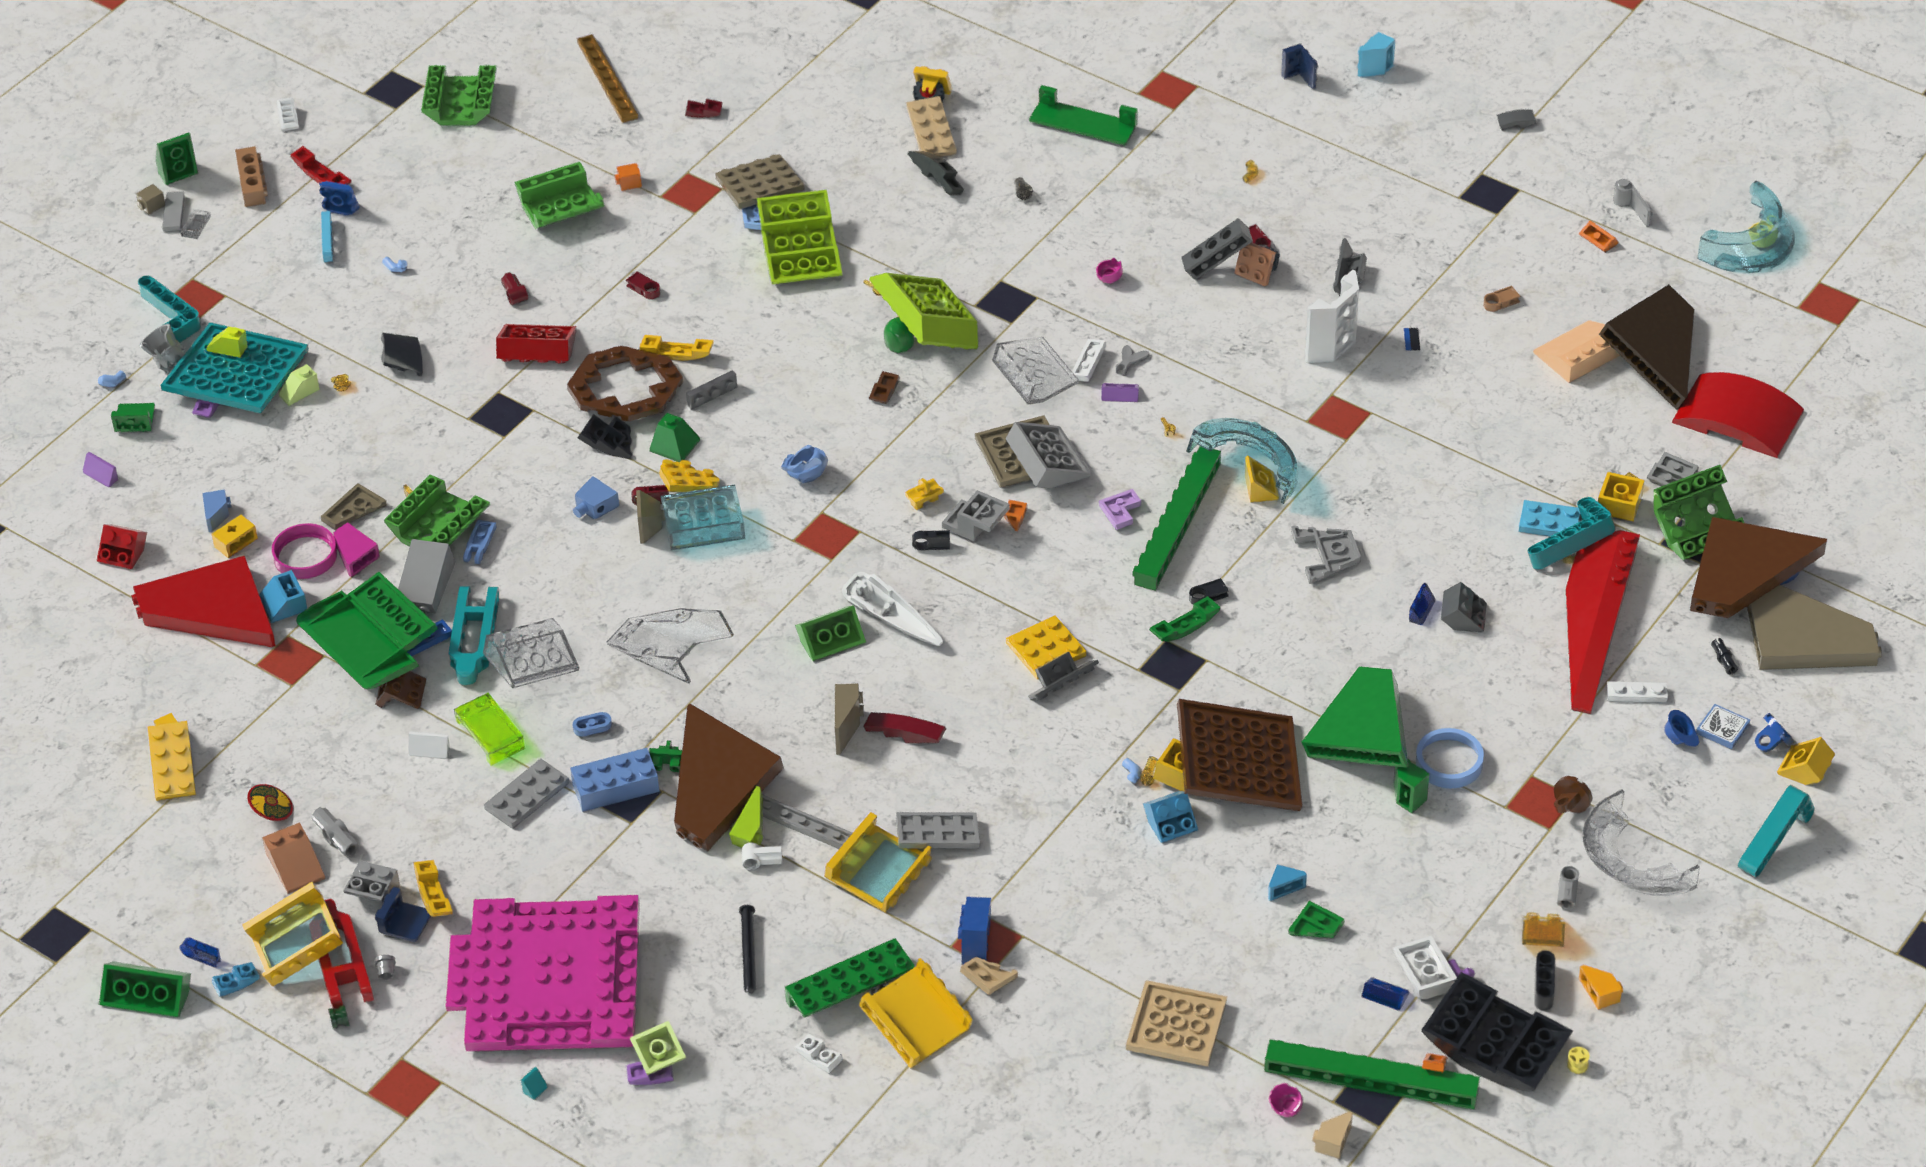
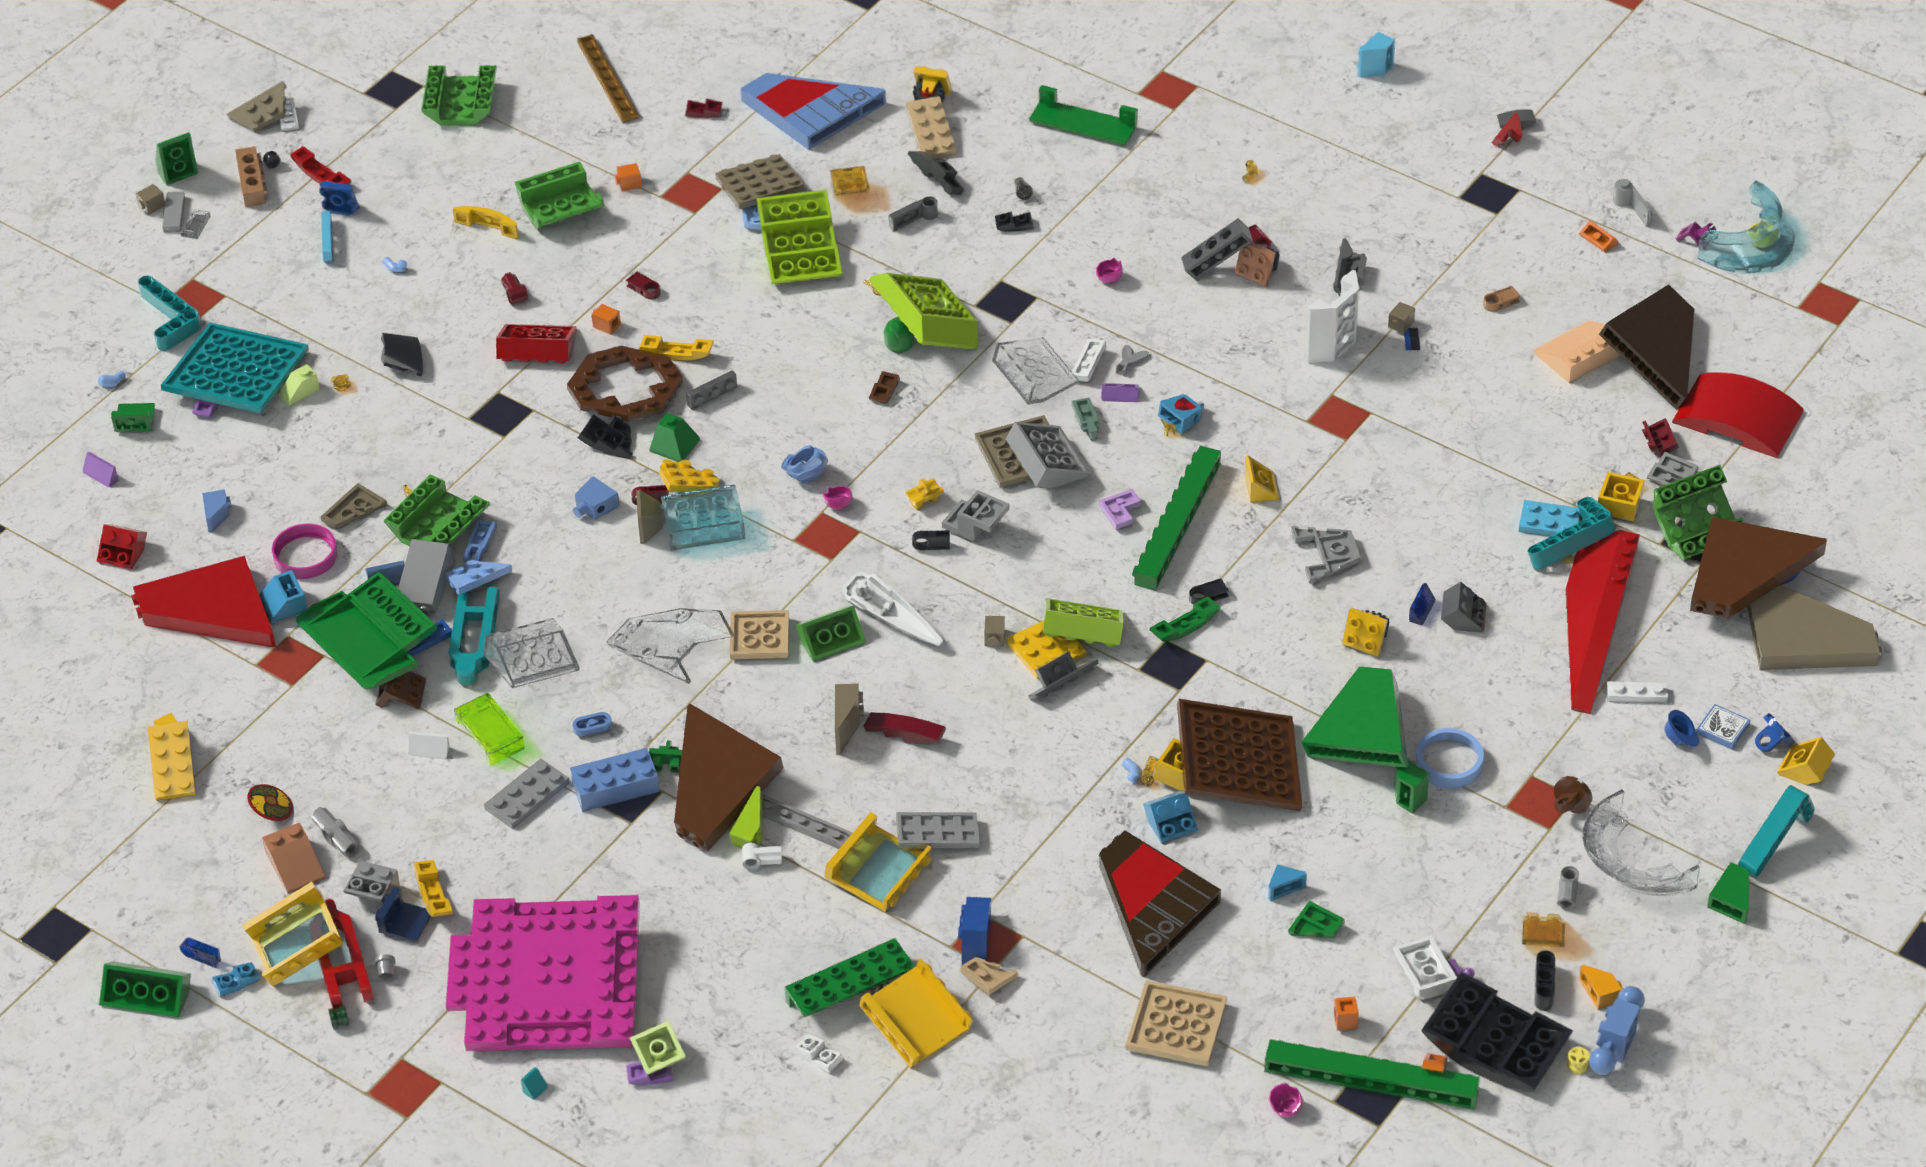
(163, 346): light grey hat -> none
(230, 342): neon yellow slope -> none
(234, 536): yellow brick -> none
(261, 109): none -> dark tan wing
(271, 159): none -> black bush
(355, 549): dark pink slope -> none
(391, 571): none -> medium blue slope
(468, 214): none -> yellow slope
(475, 574): none -> light blue wing
(606, 319): none -> orange brick
(748, 947): black axle -> none
(759, 634): none -> tan plate
(810, 107): none -> medium blue slope
(838, 497): none -> dark pink hair
(849, 181): none -> clear yellow slope
(923, 208): none -> dark grey plate
(994, 630): none -> dark tan brick
(1008, 222): none -> black slope
(1016, 514): orange slope -> none
(1083, 622): none -> lime slope
(1086, 416): none -> sand green hinge
(1153, 897): none -> dark brown slope
(1181, 412): none -> dark azure torso
(1251, 434): clear light blue windscreen -> none
(1298, 61): dark blue bracket -> none
(1333, 1135): tan slope -> none
(1346, 1013): none -> orange brick
(1365, 631): none -> yellow plate
(1385, 993): clear blue slope -> none
(1401, 317): none -> dark tan brick
(1511, 129): none -> red slope
(1617, 1030): none -> medium blue brick
(1660, 437): none -> dark red bracket
(1694, 231): none -> magenta bracket
(1724, 656): black pin -> none
(1731, 893): none -> green slope

